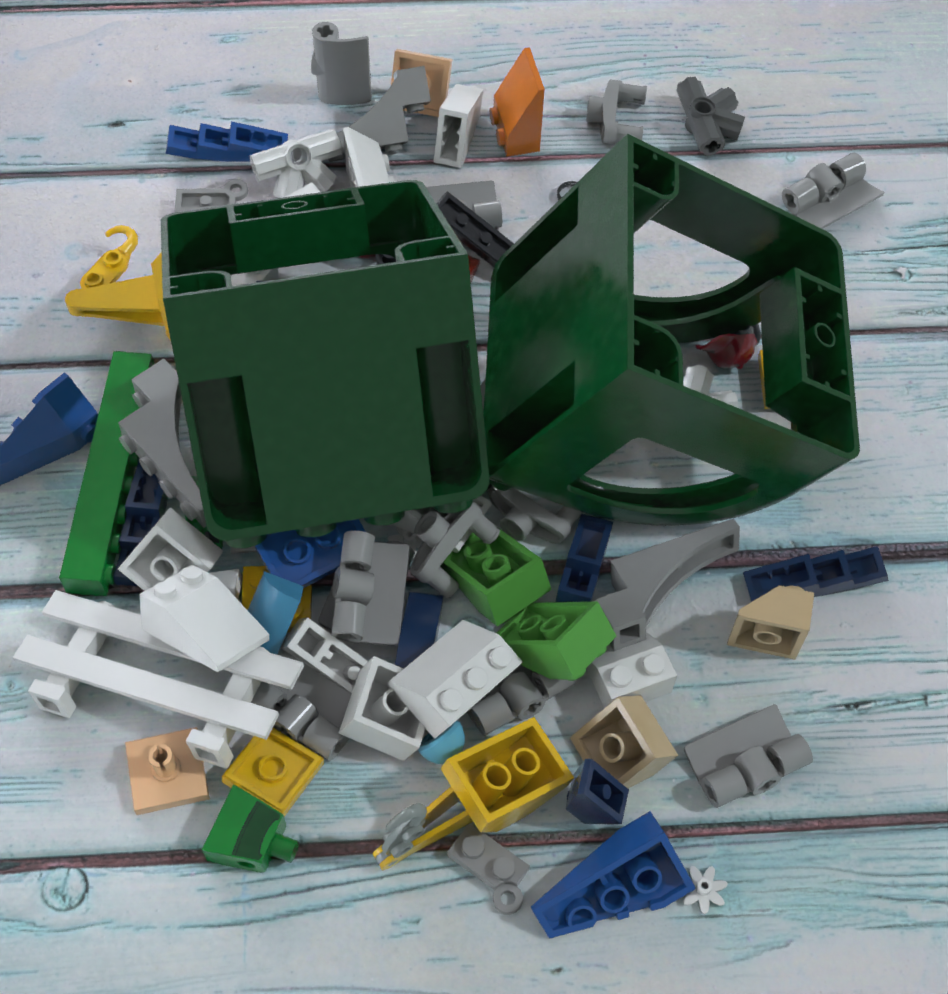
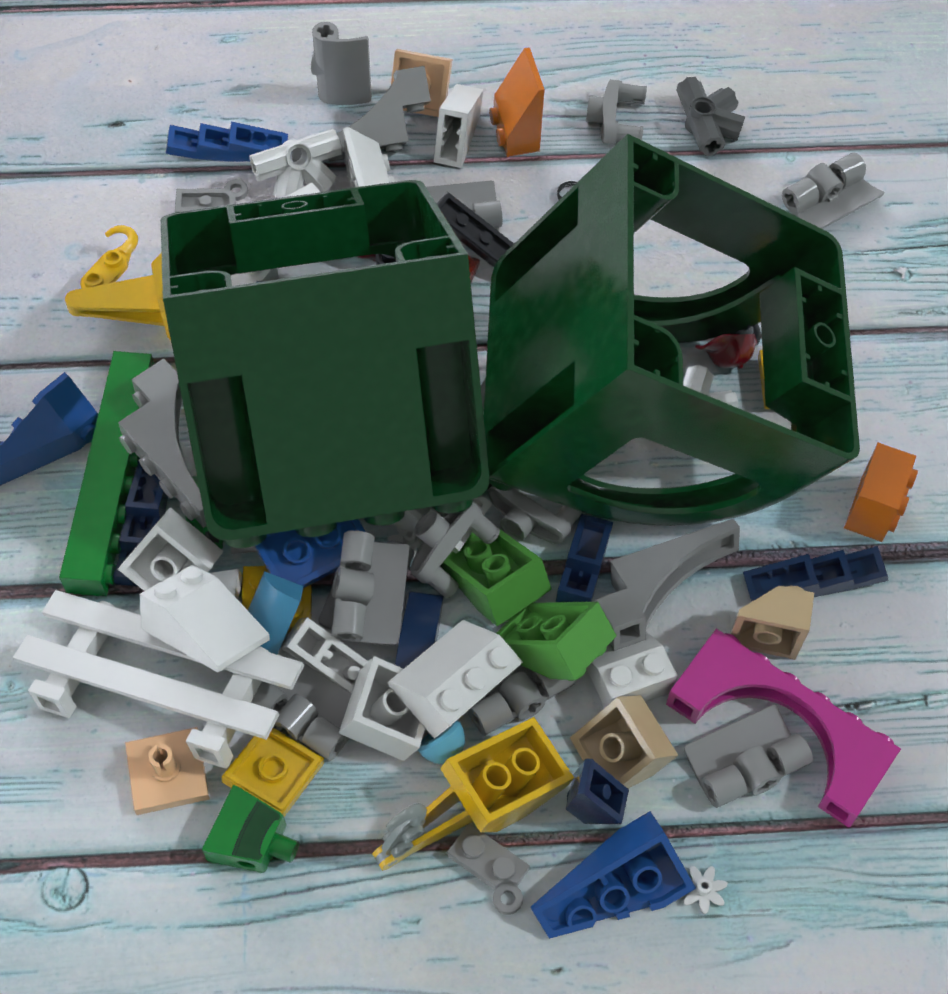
(853, 751): none -> dark pink arch
(882, 492): none -> orange brick

